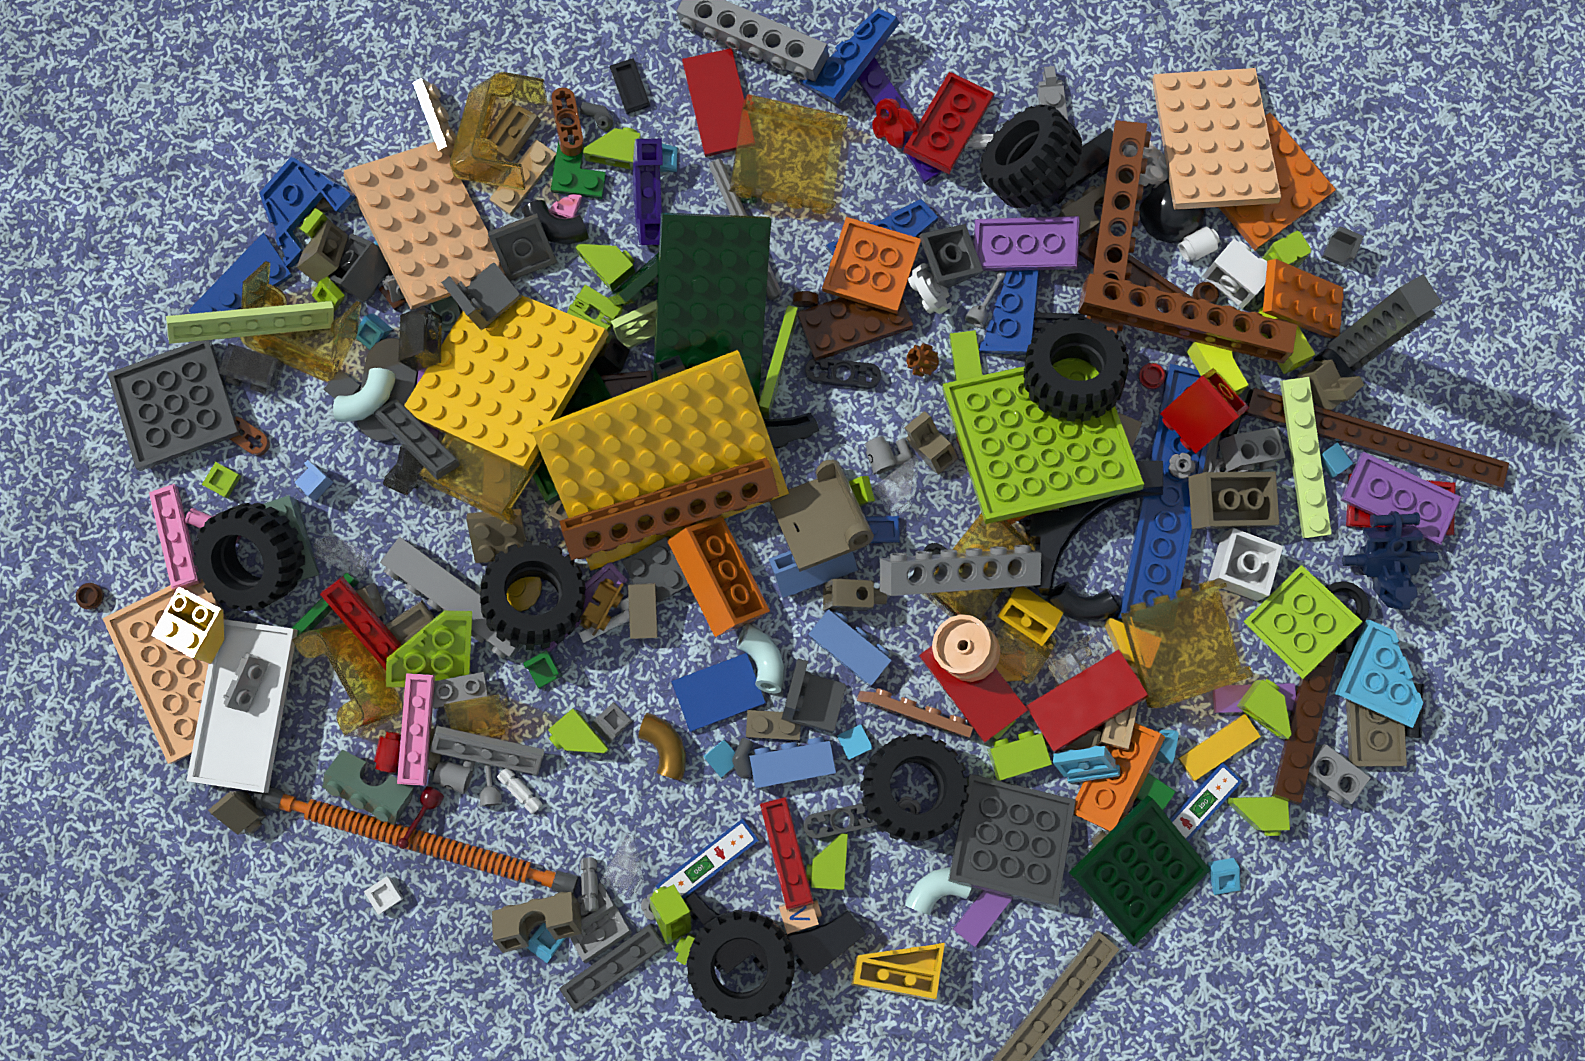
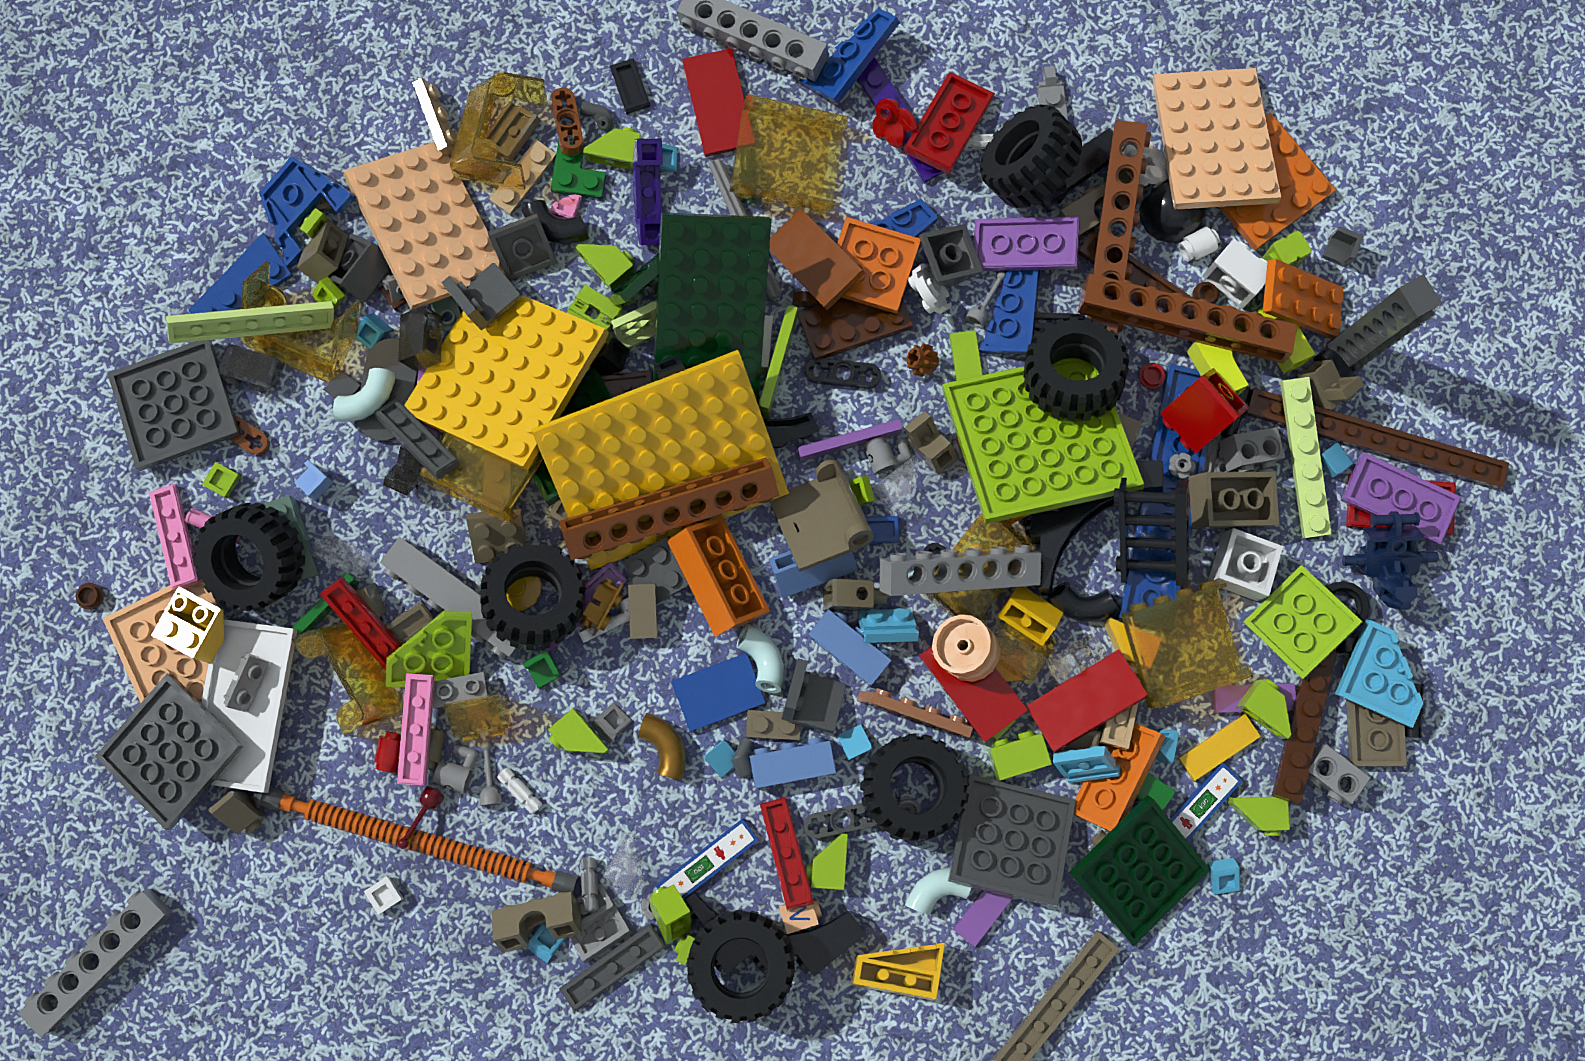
(38, 1009): none -> light grey brick
(169, 751): none -> dark grey plate
(384, 801): sand green arch -> none
(487, 750): light grey tile -> none
(768, 323): none -> white tile
(814, 259): none -> dark orange tile
(849, 440): none -> medium lavender tile
(888, 625): none -> medium azure plate
(1177, 521): none -> black fence

